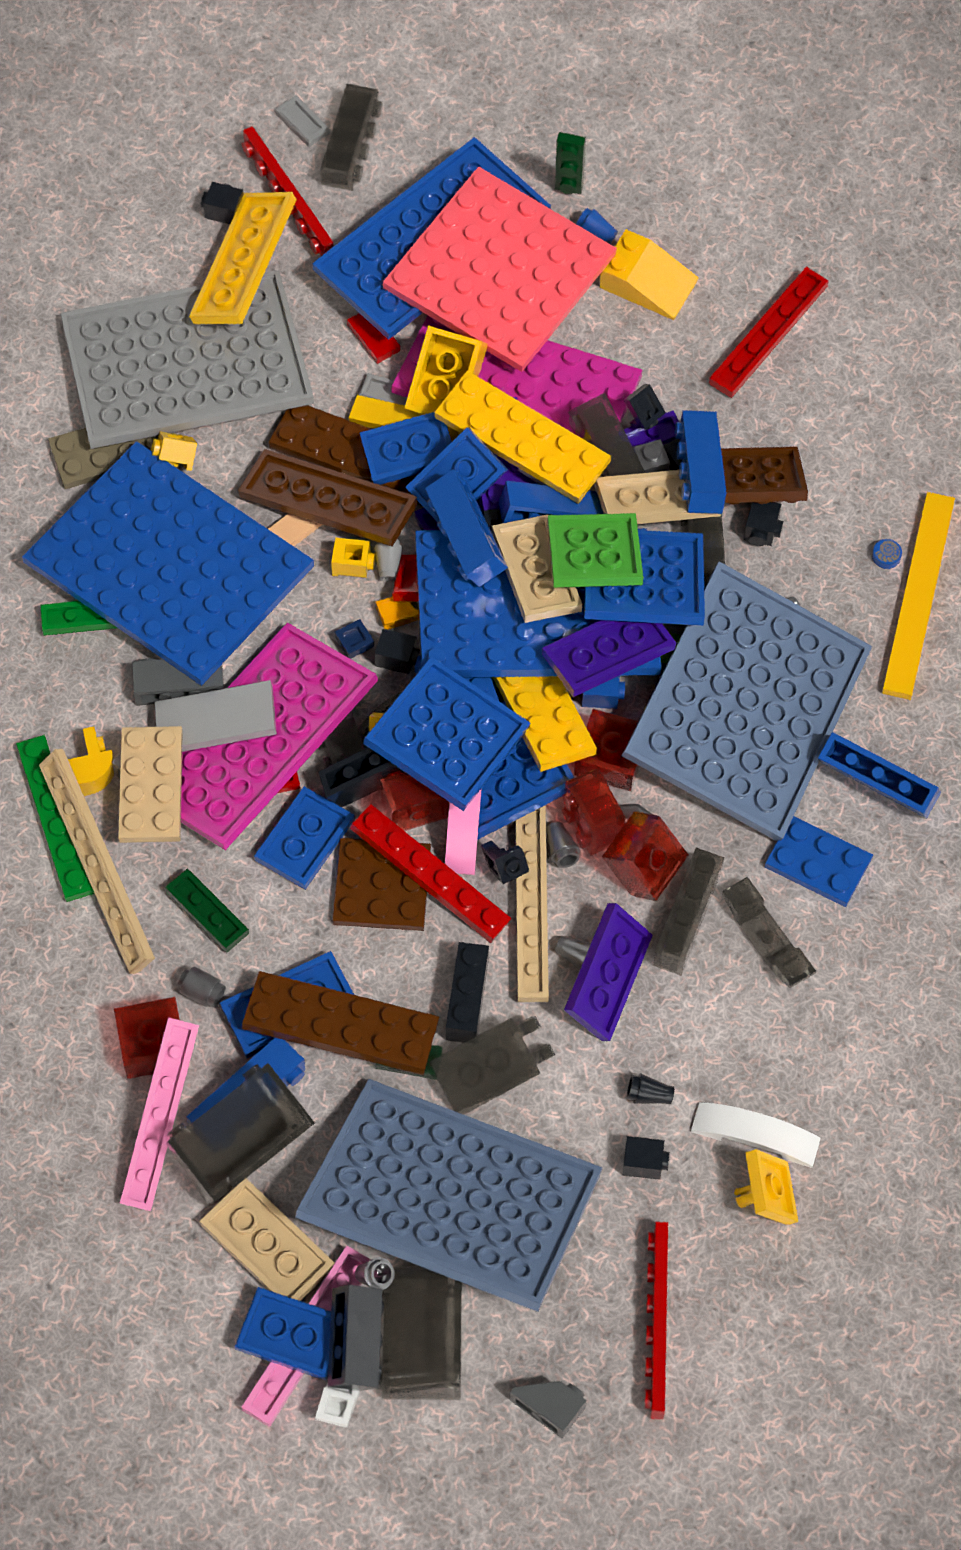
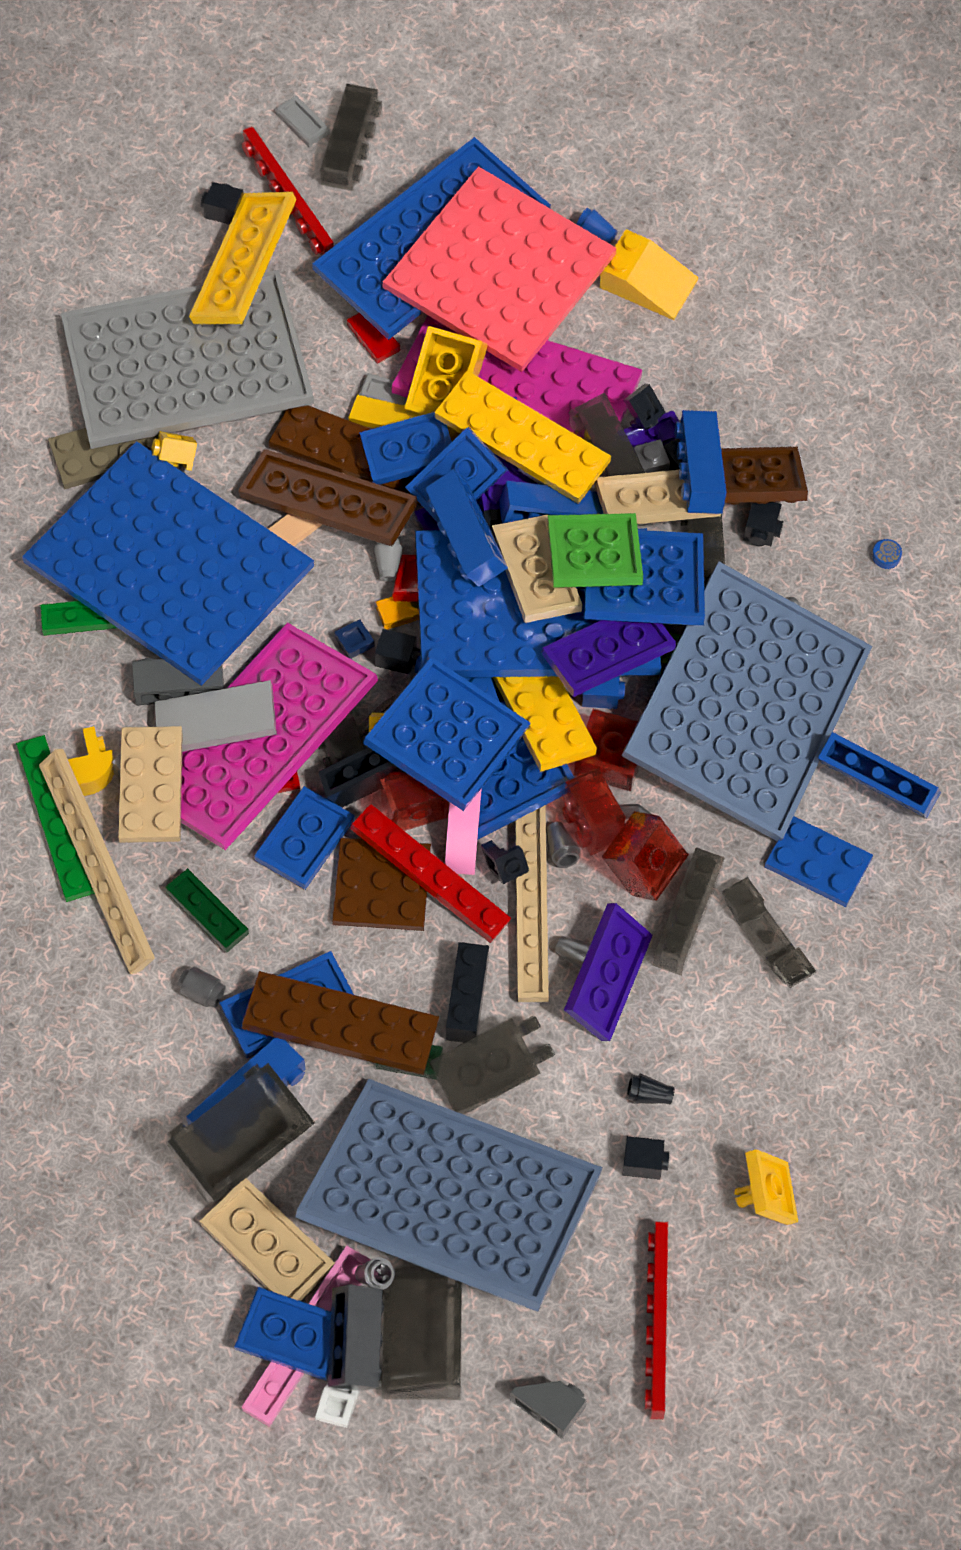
(142, 1032): clear red brick -> none
(159, 1114): bright pink plate -> none
(352, 557): yellow brick -> none
(570, 163): dark green plate -> none
(756, 1131): white slope -> none
(768, 332): red plate -> none
(918, 596): yellow tile -> none

